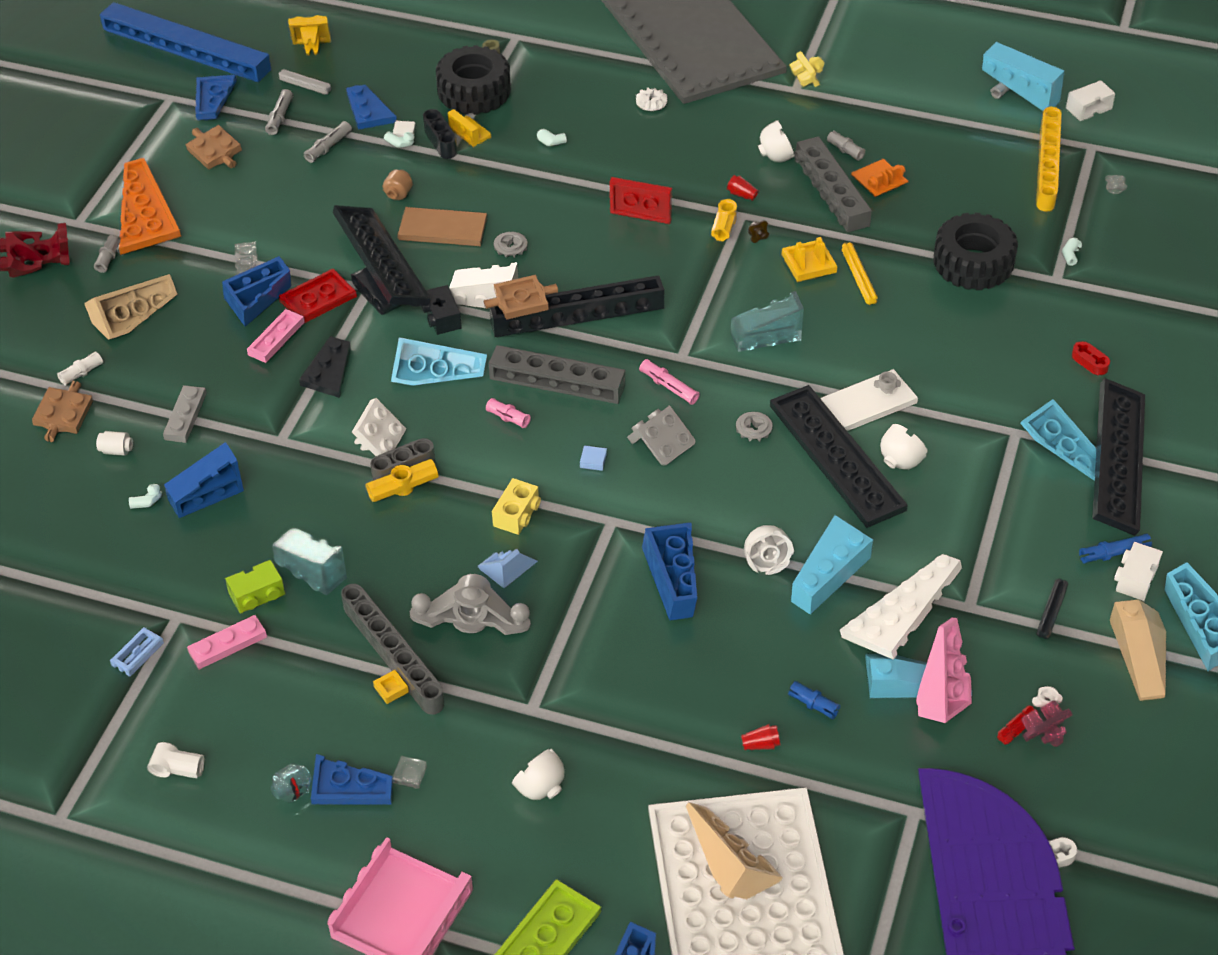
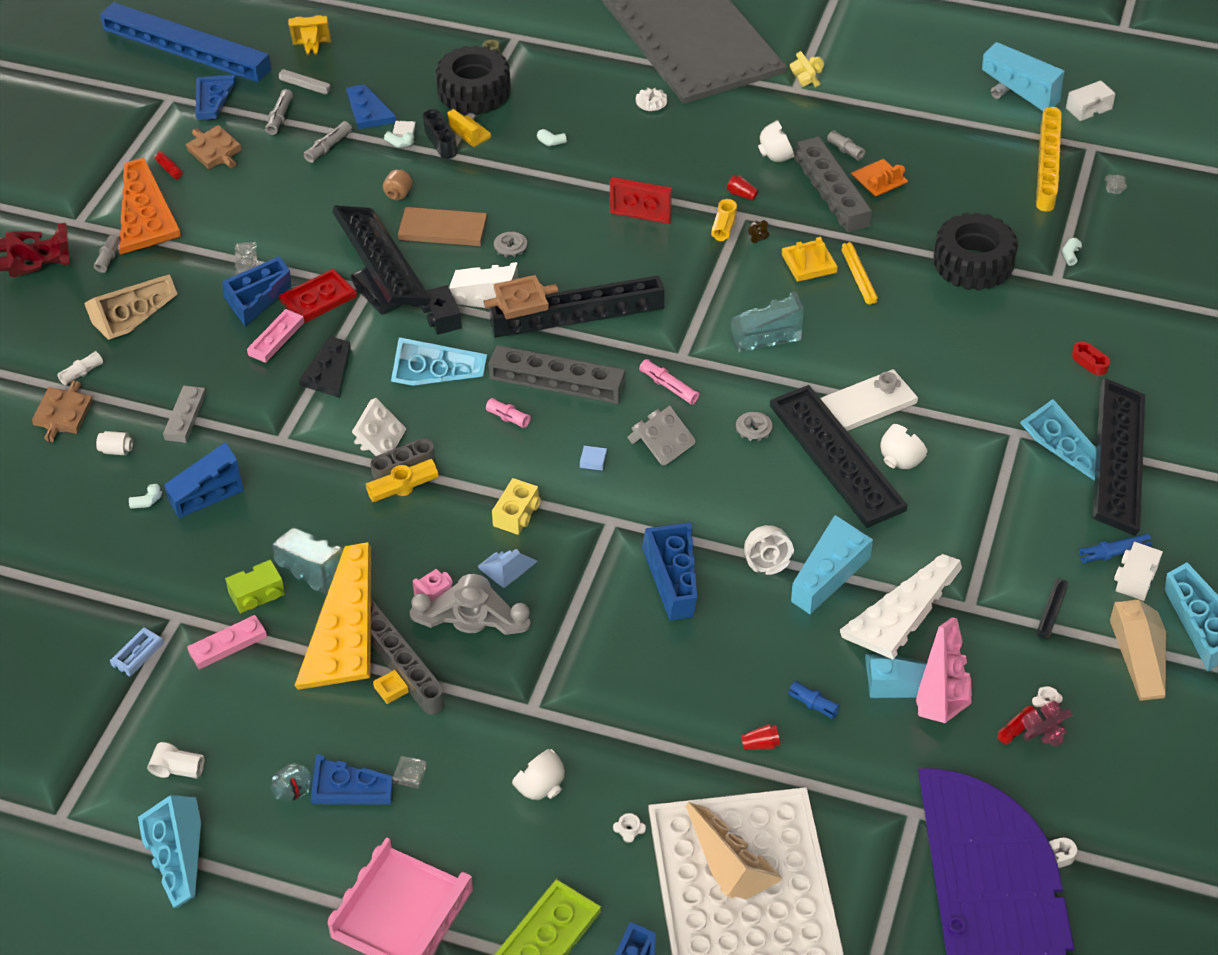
(168, 165): none -> red axle
(173, 837): none -> medium azure wedge
(343, 631): none -> yellow wing
(432, 584): none -> bright pink brick
(629, 820): none -> white plate

